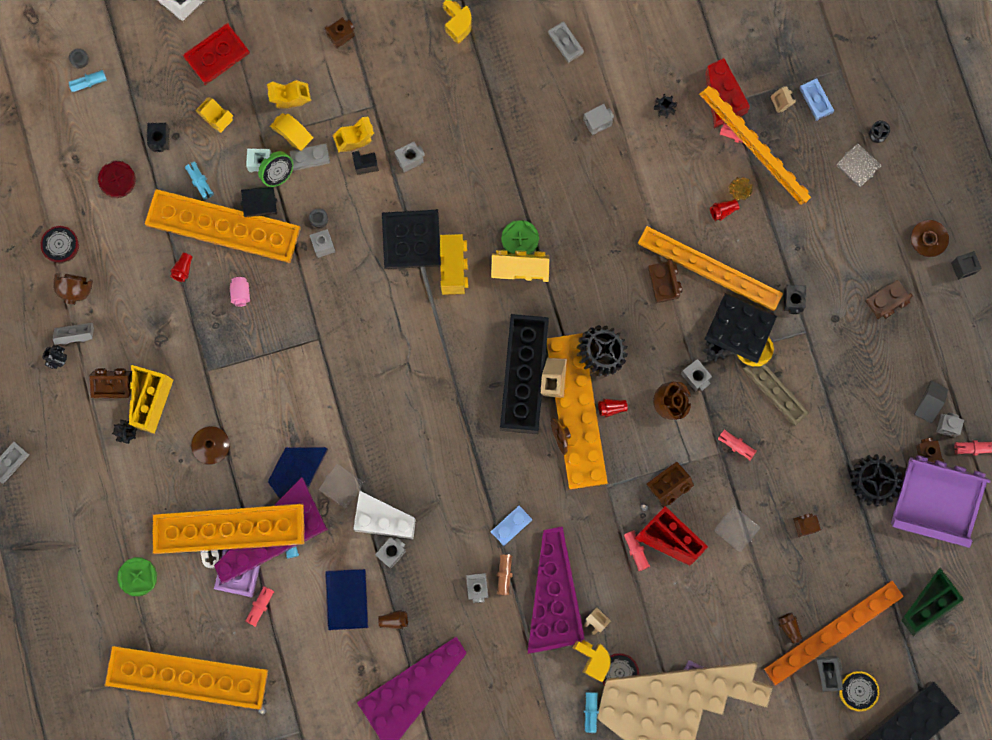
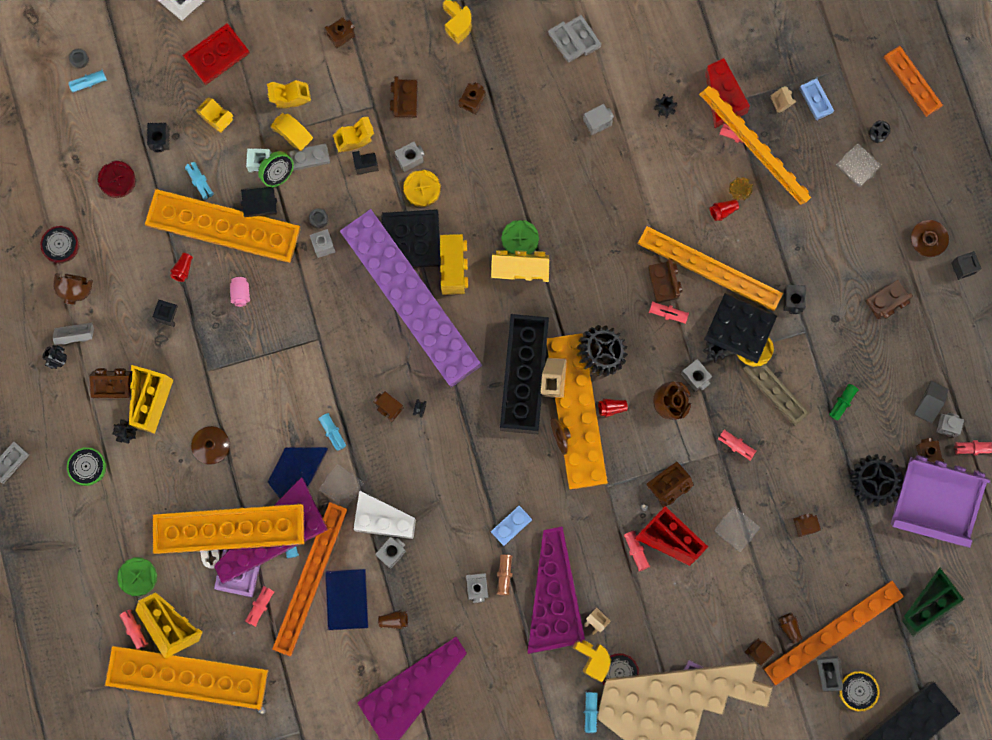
(86, 466): none -> tile
(133, 629): none -> coral pin
(165, 313): none -> black panel
(166, 626): none -> yellow wedge
(309, 580): none -> orange plate
(332, 432): none -> medium azure axle
(388, 406): none -> reddish brown brick
(404, 98): none -> reddish brown bracket
(411, 298): none -> medium lavender brick
(419, 408): none -> black bush
(422, 188): none -> yellow tile
(470, 103): none -> reddish brown brick
(584, 35): none -> light grey plate
(681, 315): none -> coral pin
(759, 652): none -> reddish brown brick
(843, 402): none -> green axle
(913, 81): none -> orange tile

